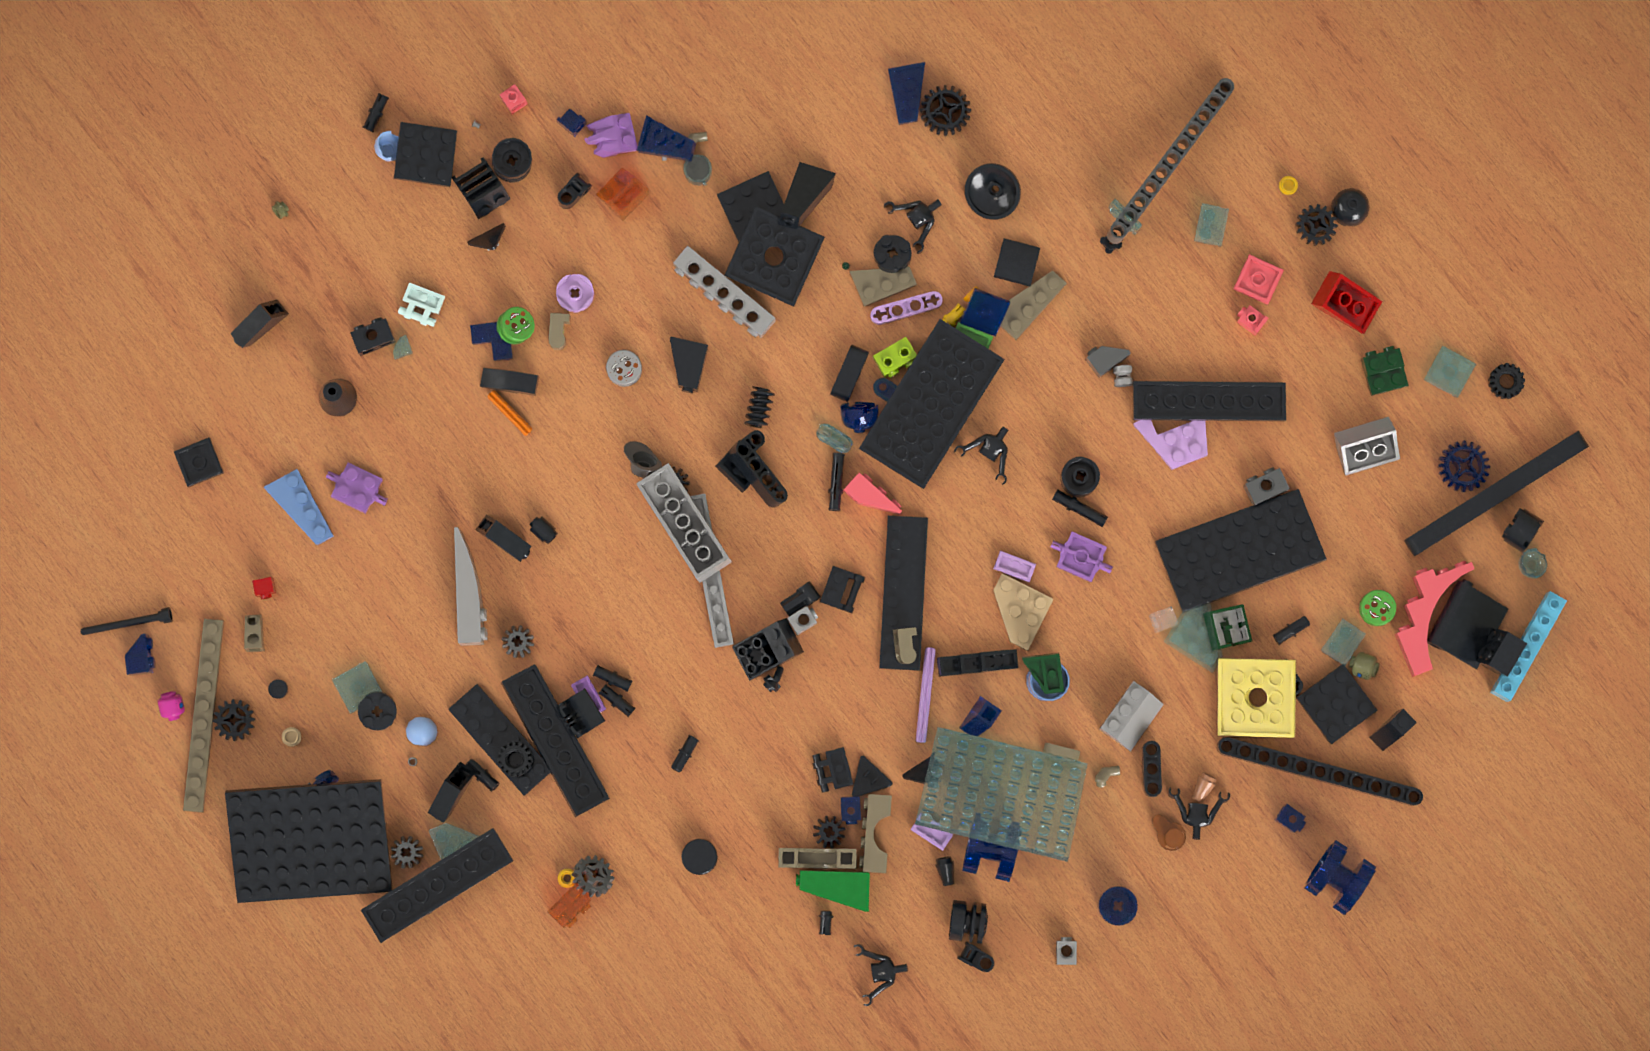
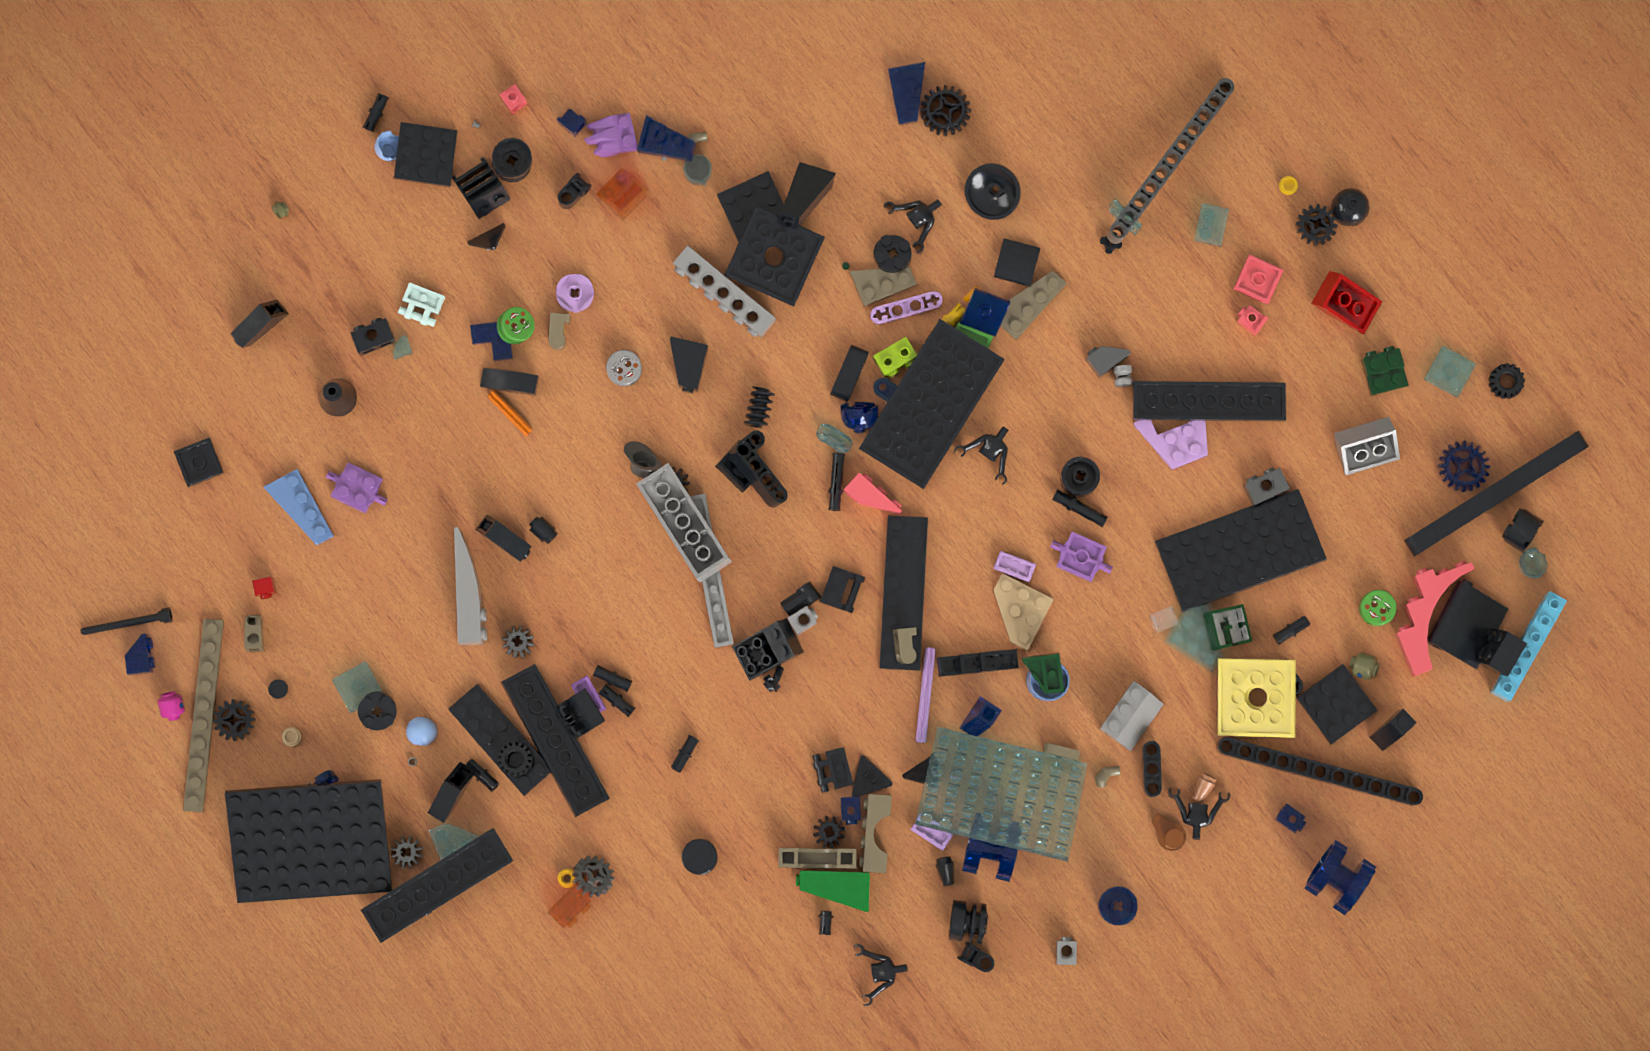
(1343, 642): clear light blue plate -> none

